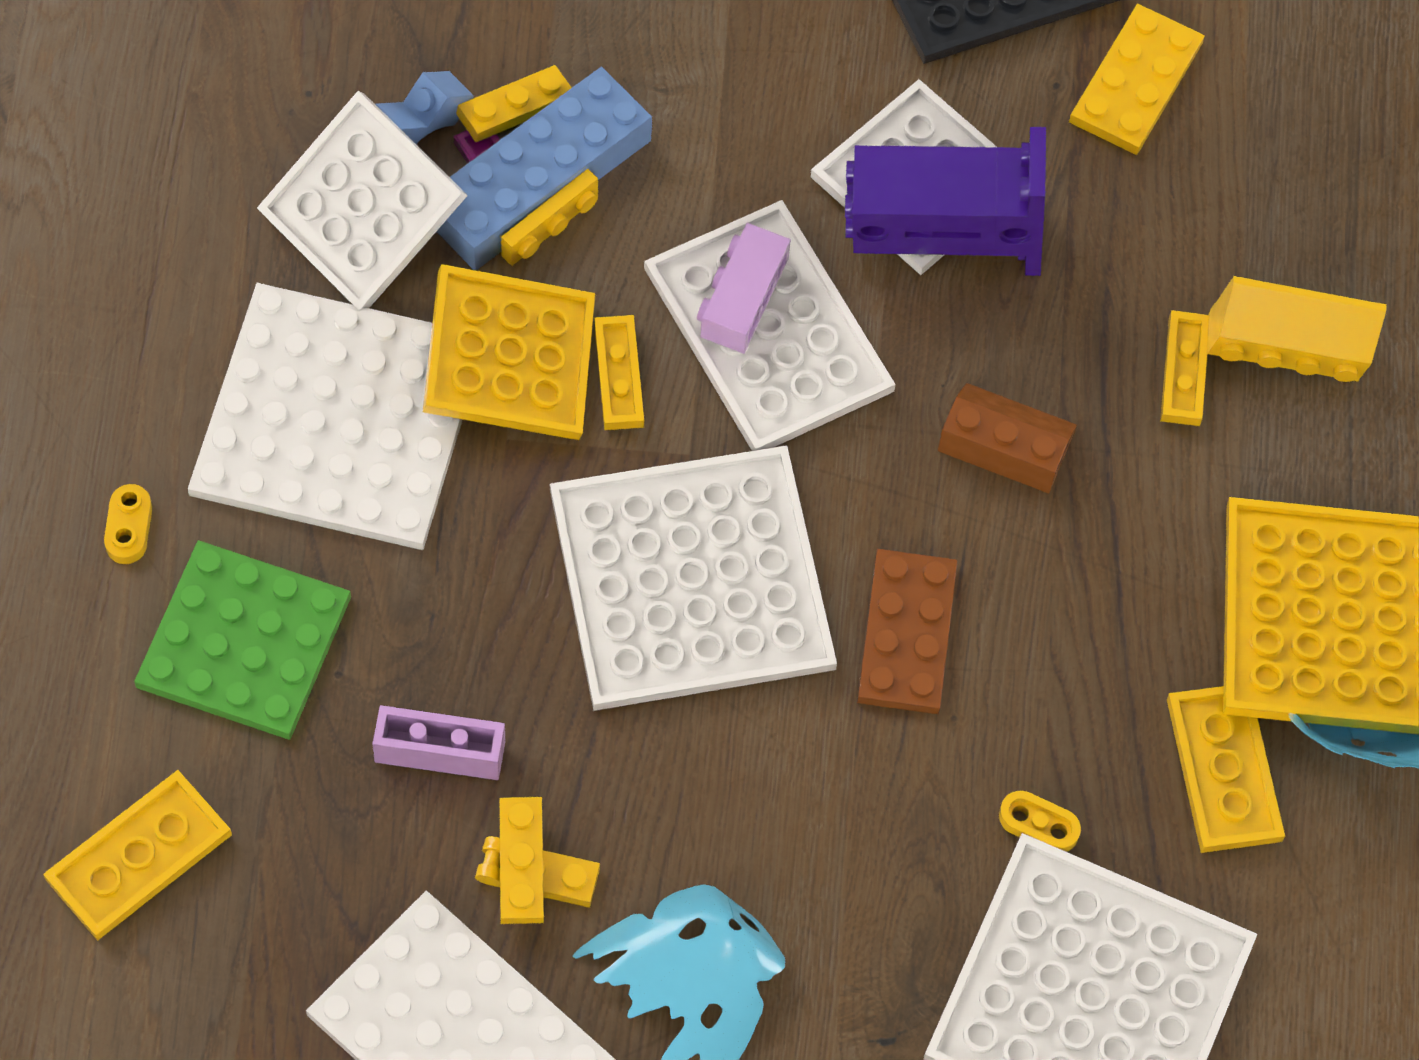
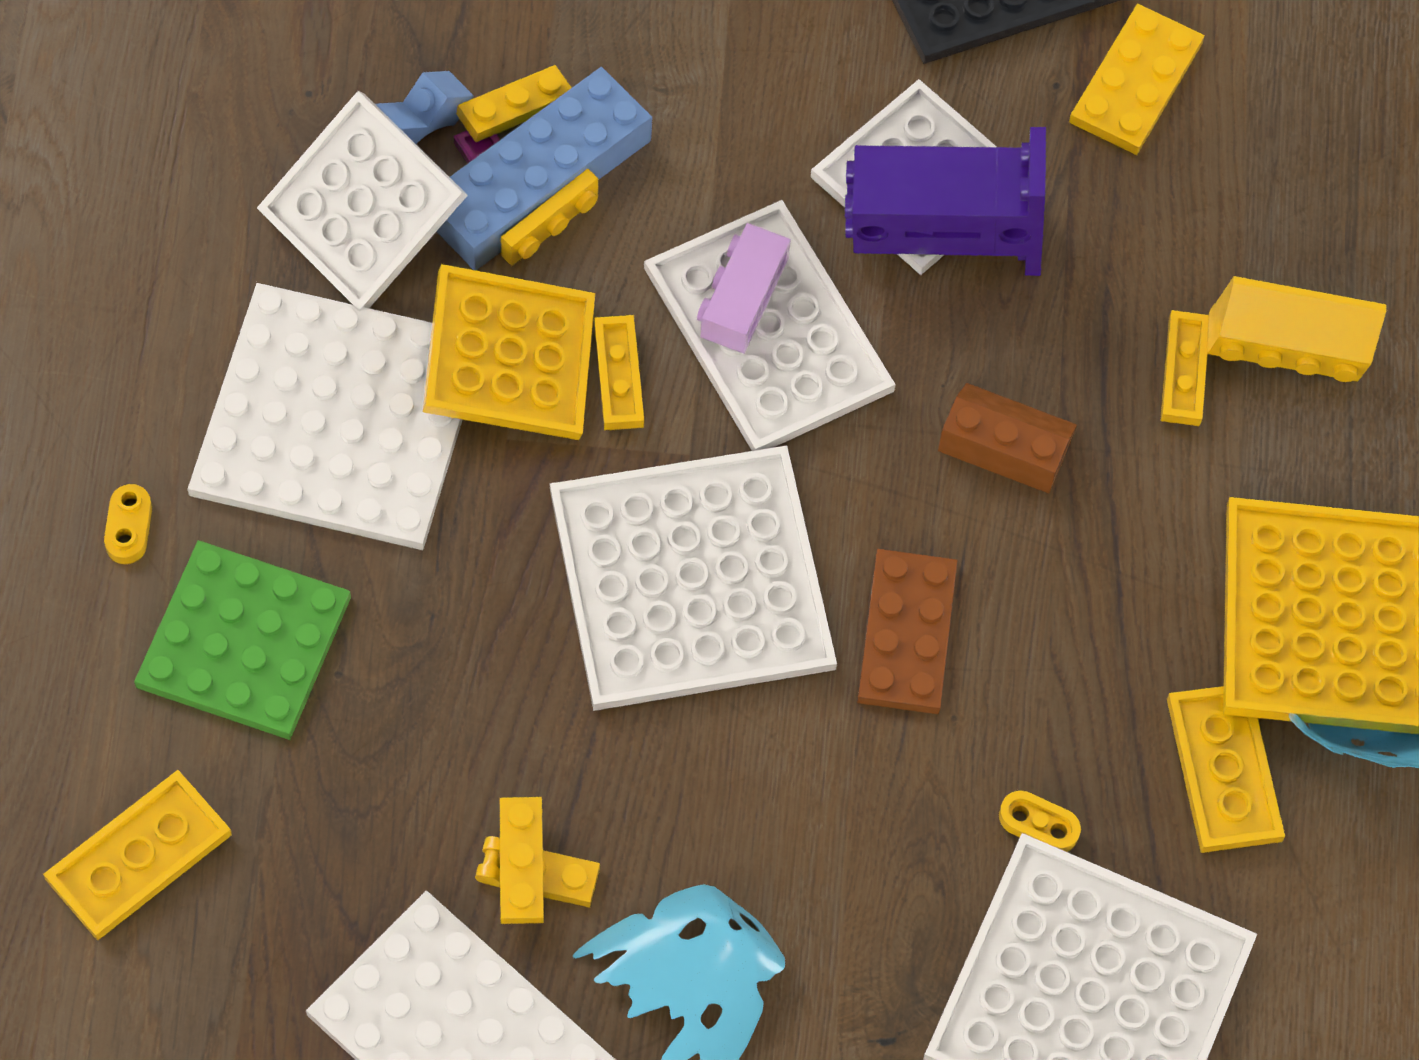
(439, 742): lavender brick -> none

